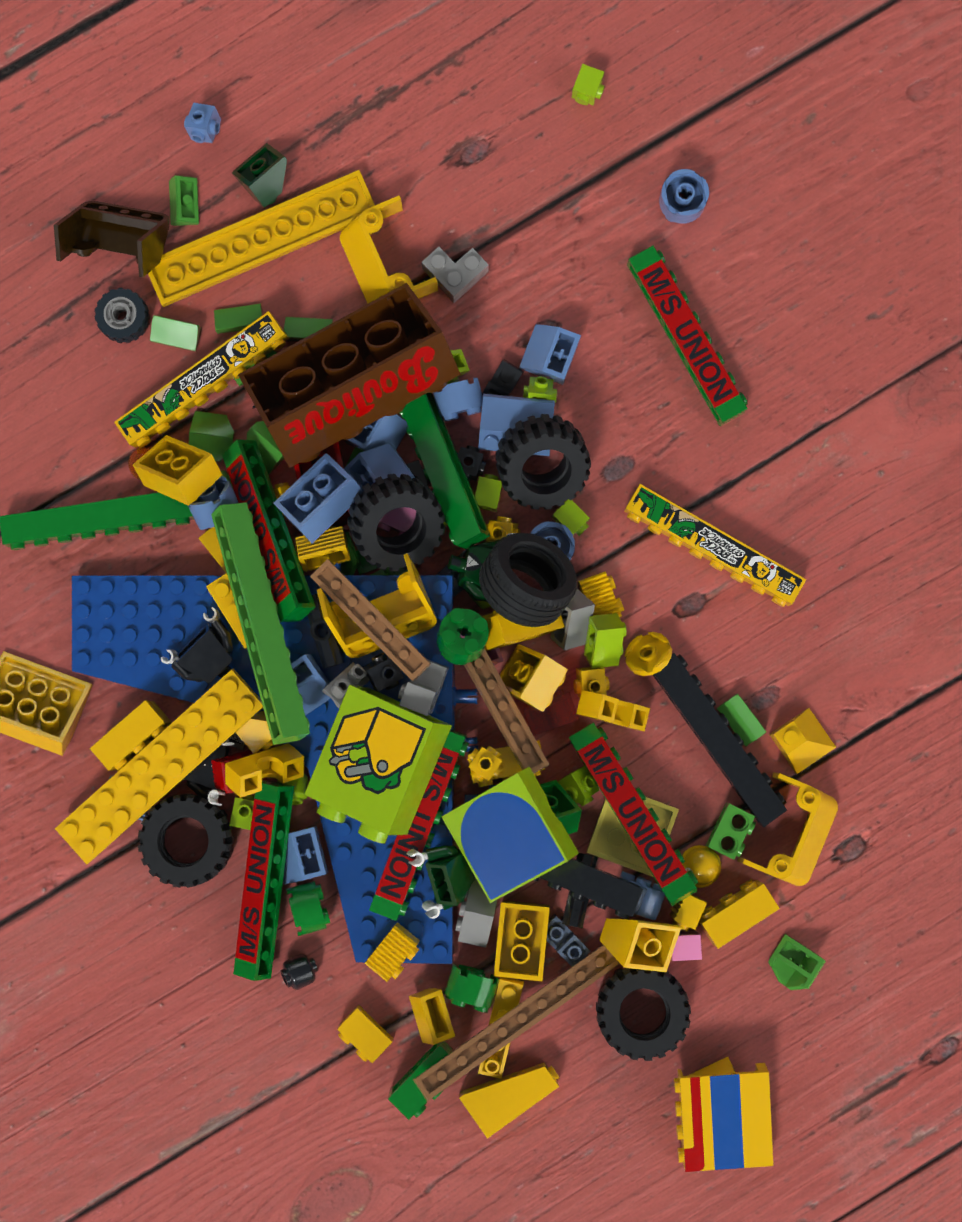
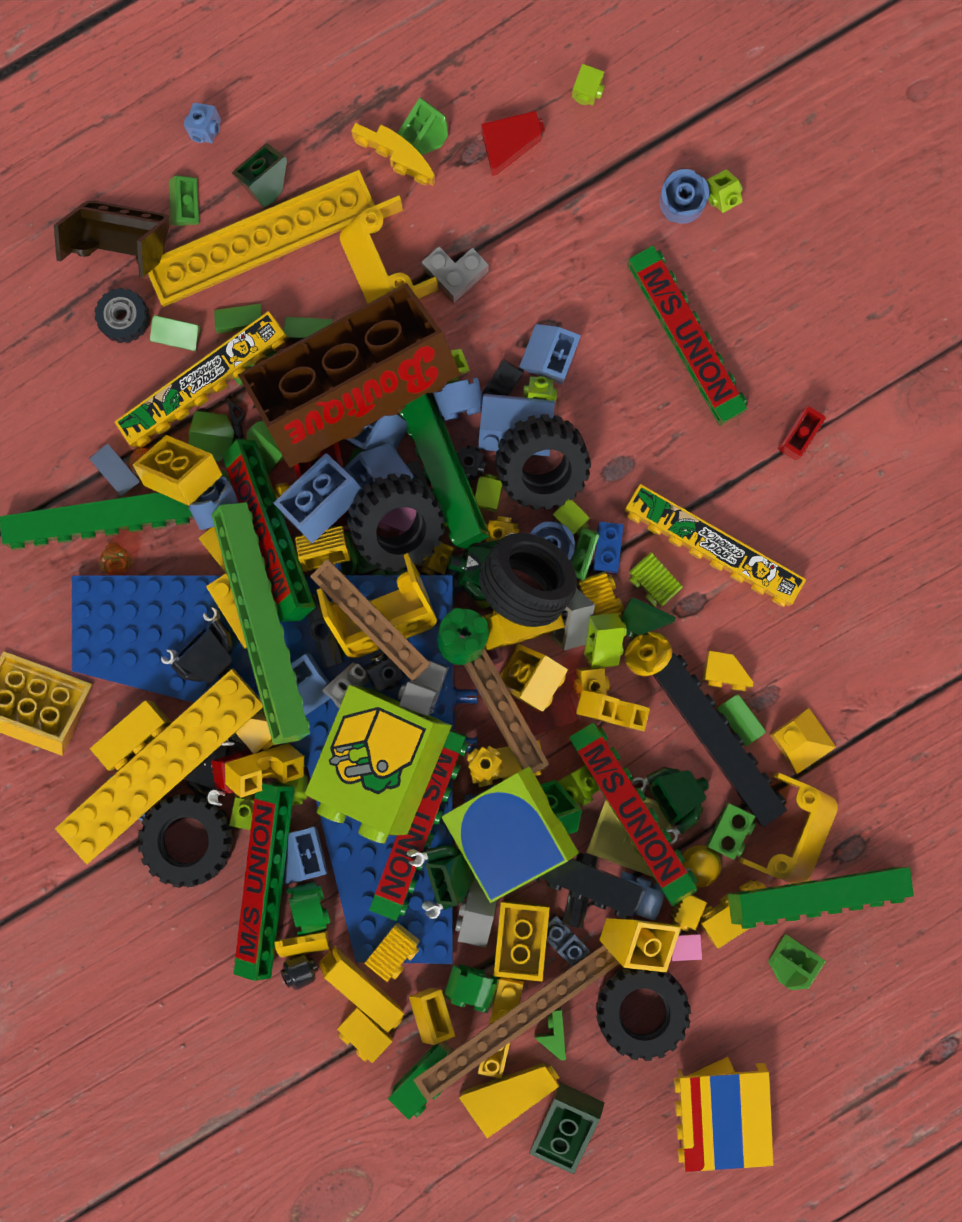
(114, 470): none -> sand blue slope
(115, 559): none -> clear orange brick
(236, 422): none -> black hand
(303, 944): none -> yellow slope
(360, 989): none -> yellow slope
(404, 156): none -> yellow slope
(425, 127): none -> bright green slope
(438, 561): none -> yellow brick
(510, 139): none -> red slope
(554, 1040): none -> bright green slope
(567, 1128): none -> dark green slope
(584, 552): none -> bright green slope
(608, 548): none -> blue brick
(644, 618): none -> dark green slope
(654, 580): none -> lime brick
(677, 795): none -> dark green torso
(724, 191): none -> lime brick
(725, 669): none -> yellow slope
(802, 433): none -> red brick
(820, 895): none -> green brick

